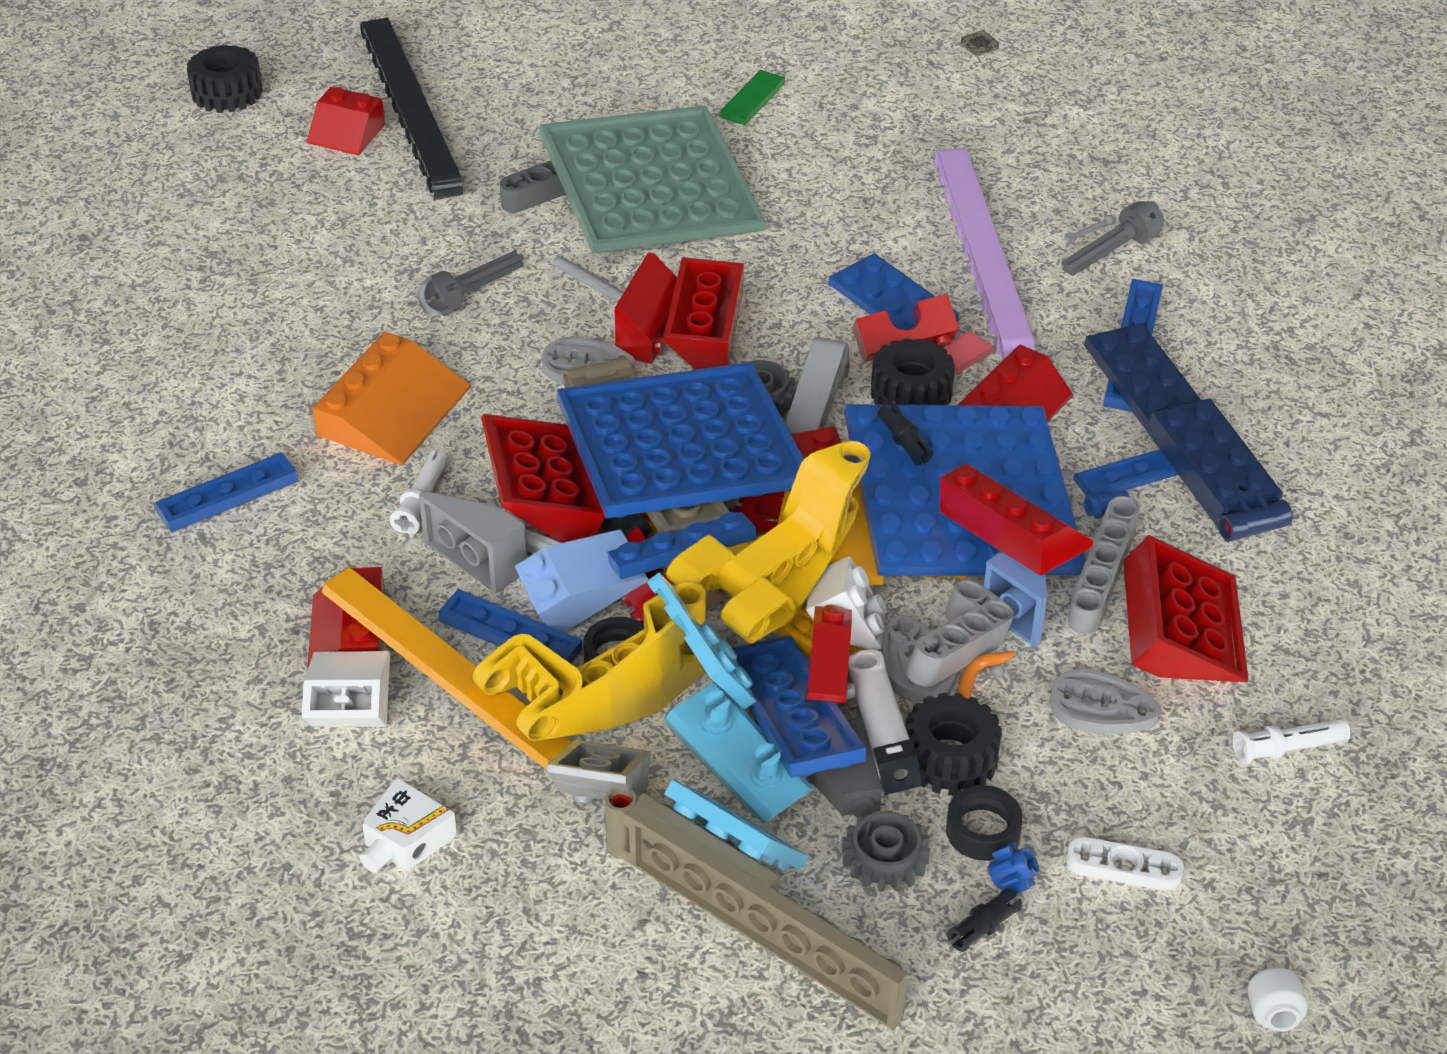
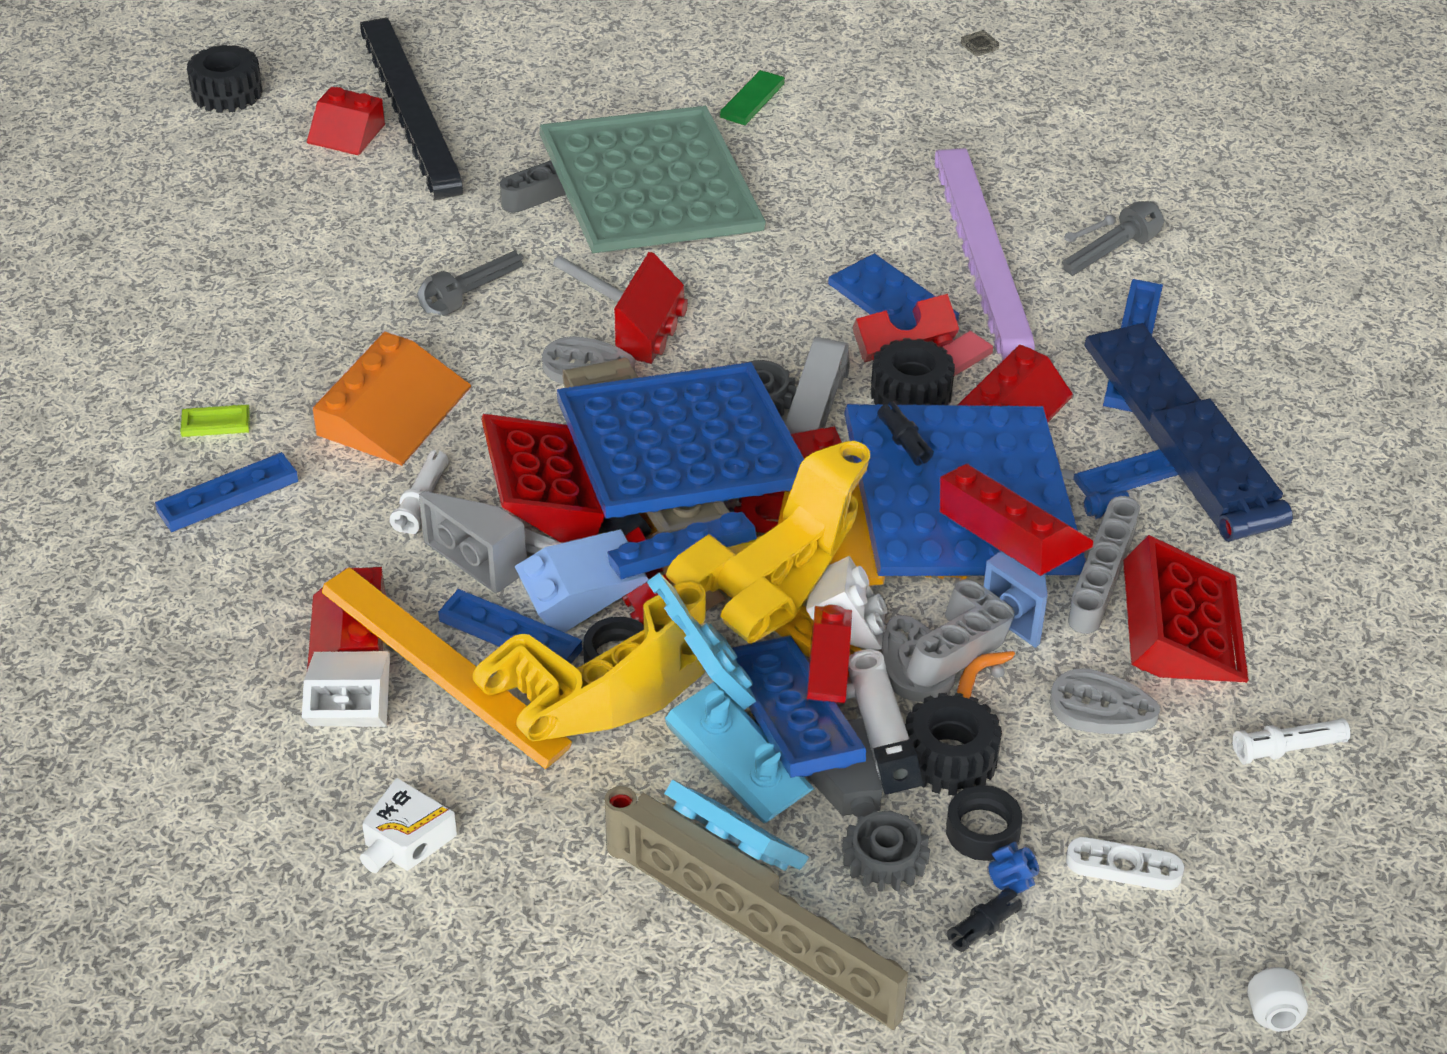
(215, 420): none -> lime tile
(593, 769): light grey slope -> none
(705, 311): red slope -> none

